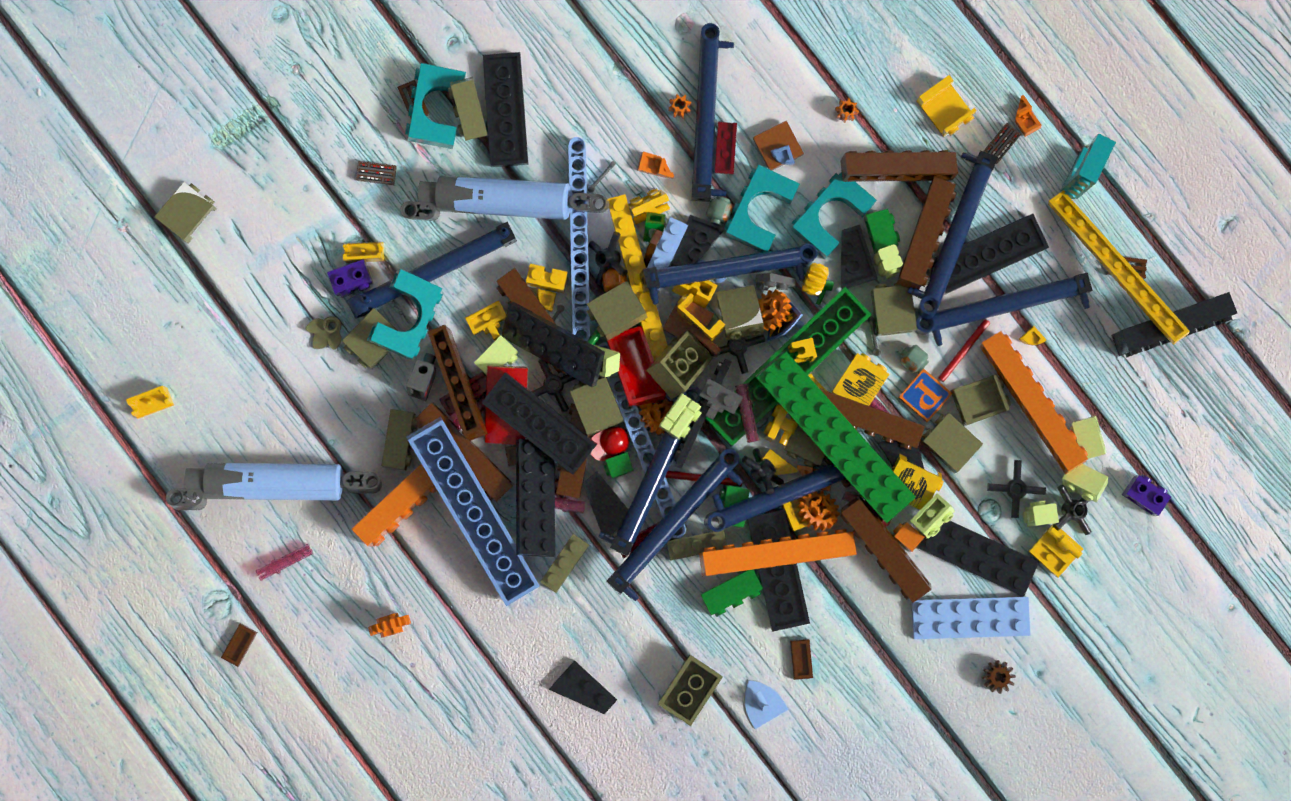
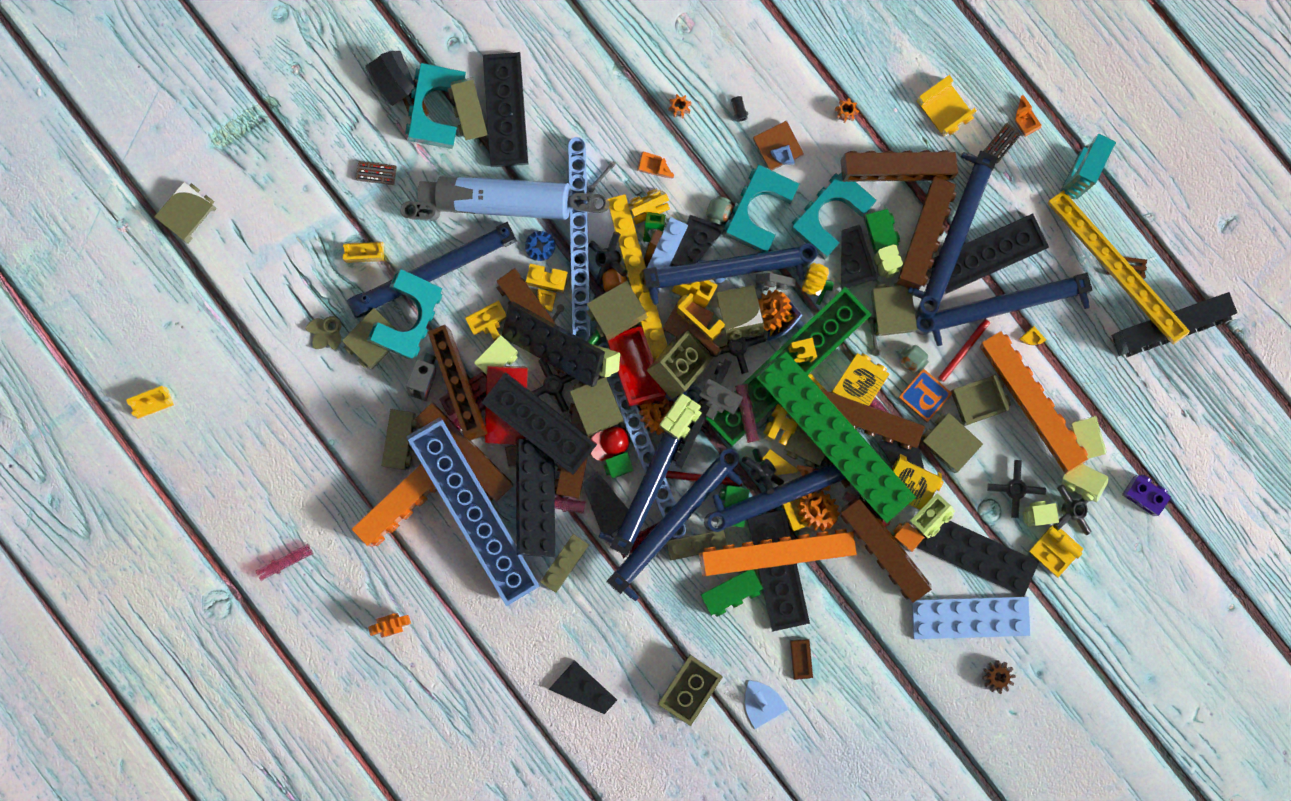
(239, 645): reddish brown tile -> none
(268, 482): piece -> none
(350, 278): dark purple brick -> none
(391, 76): none -> black slope
(535, 253): none -> blue gear
(706, 114): dark blue piece -> none
(725, 148): dark red hinge -> none
(739, 109): none -> black pin

